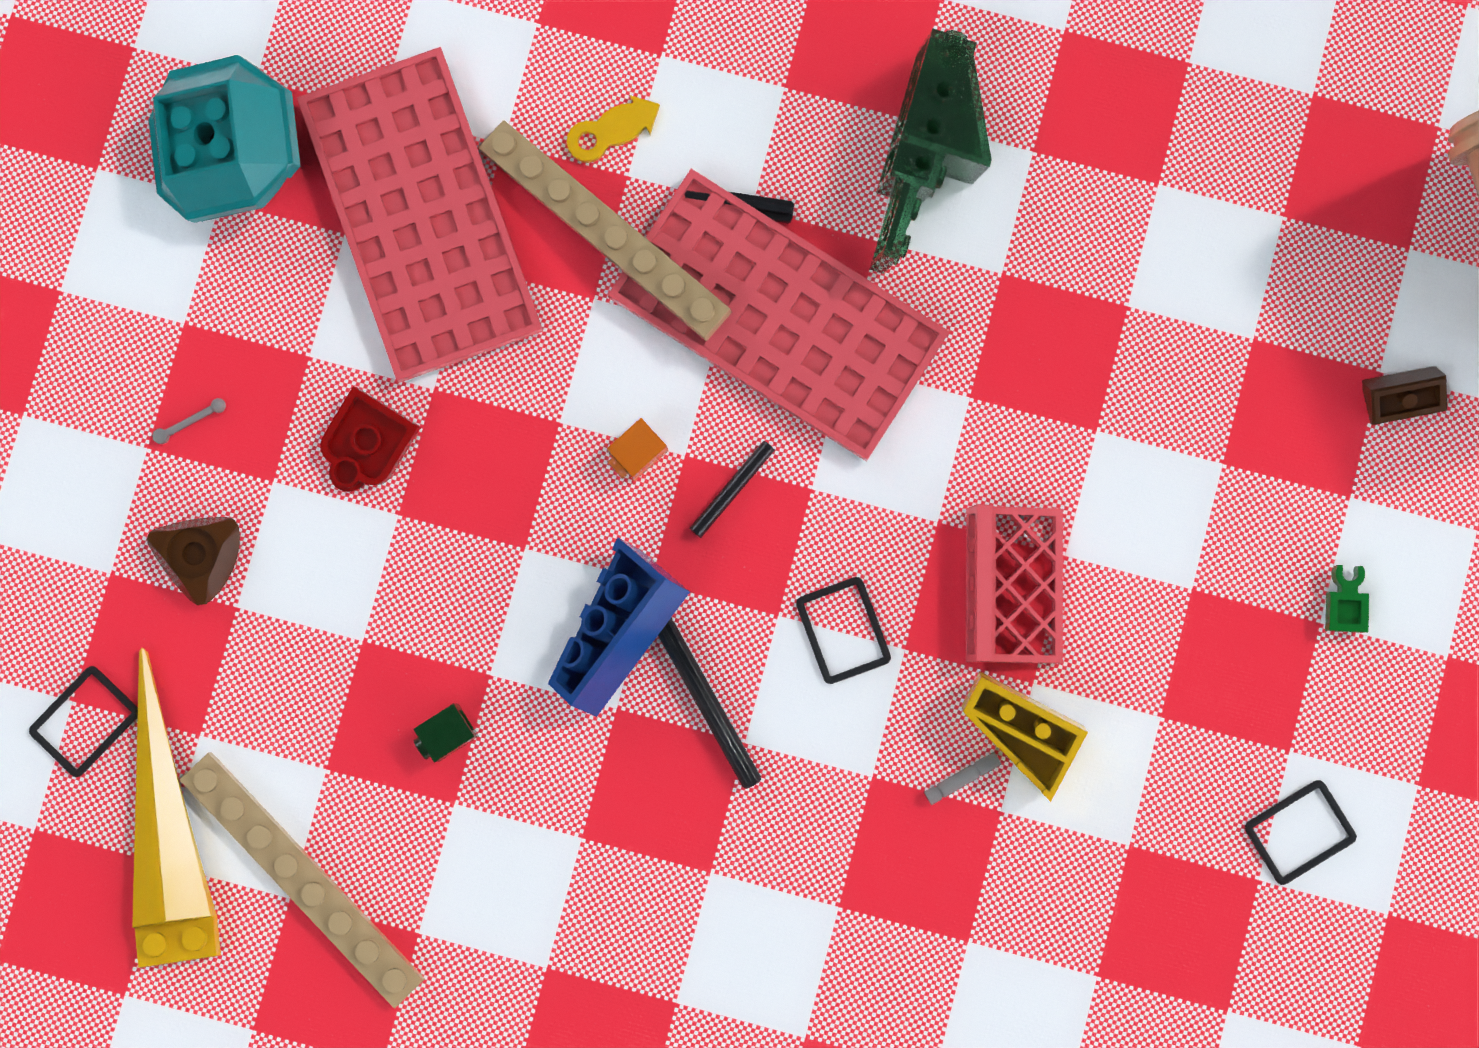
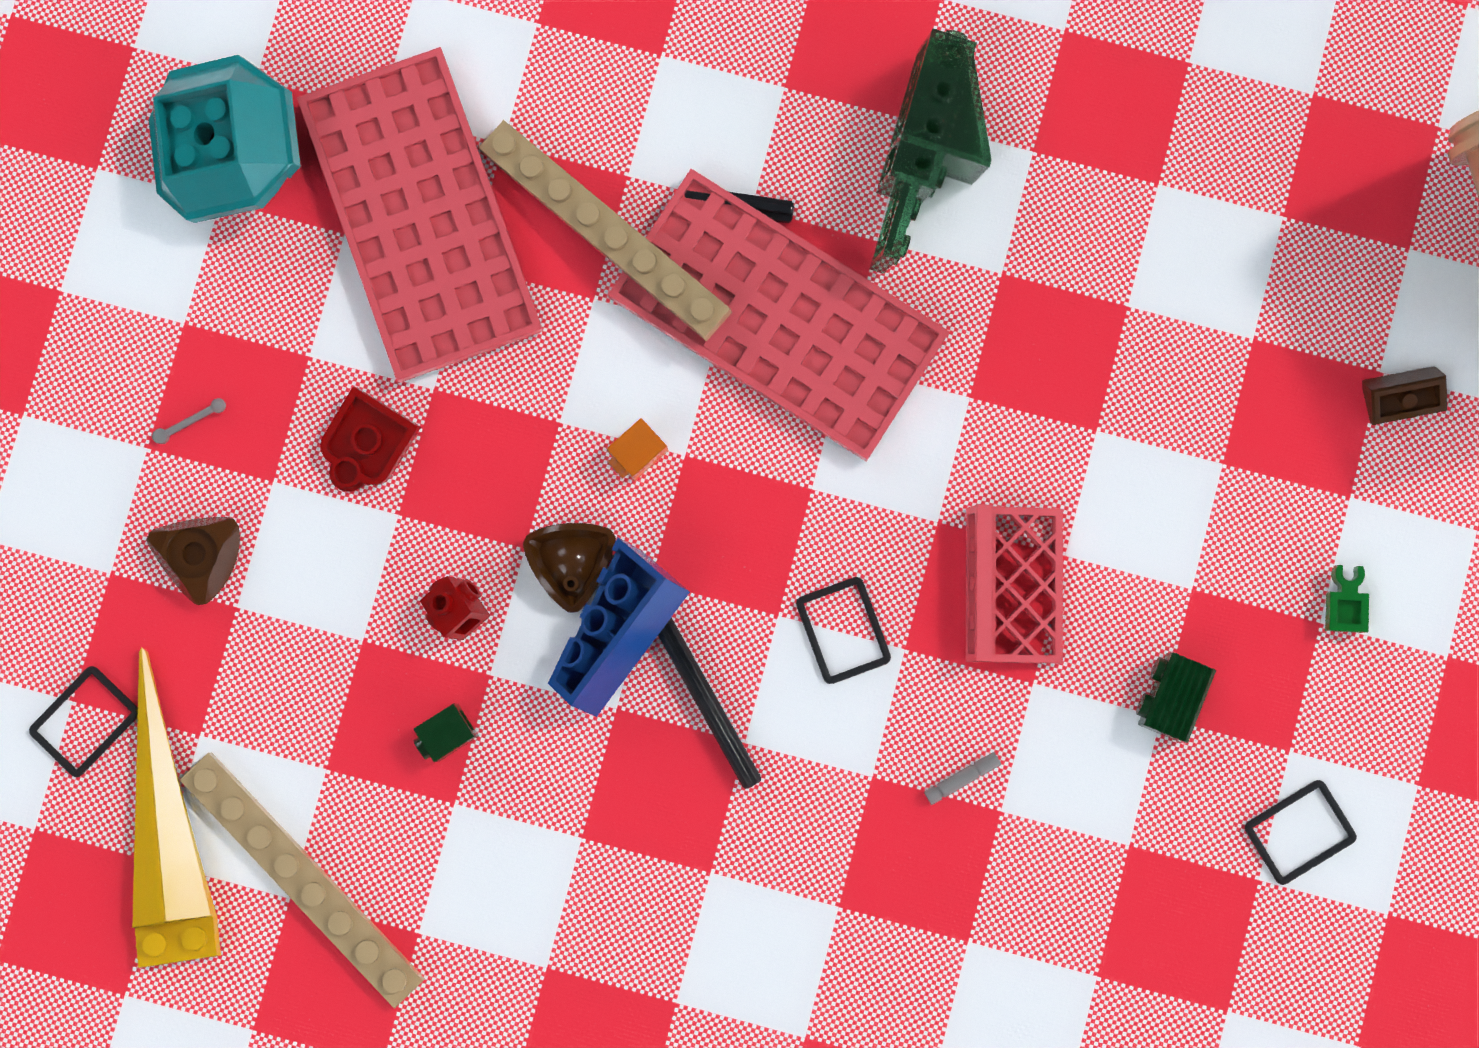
(454, 607): none -> red brick
(569, 560): none -> reddish brown hat
(613, 128): yellow brick -> none
(732, 489): black bar -> none
(1026, 731): yellow wedge -> none
(1175, 696): none -> dark green brick

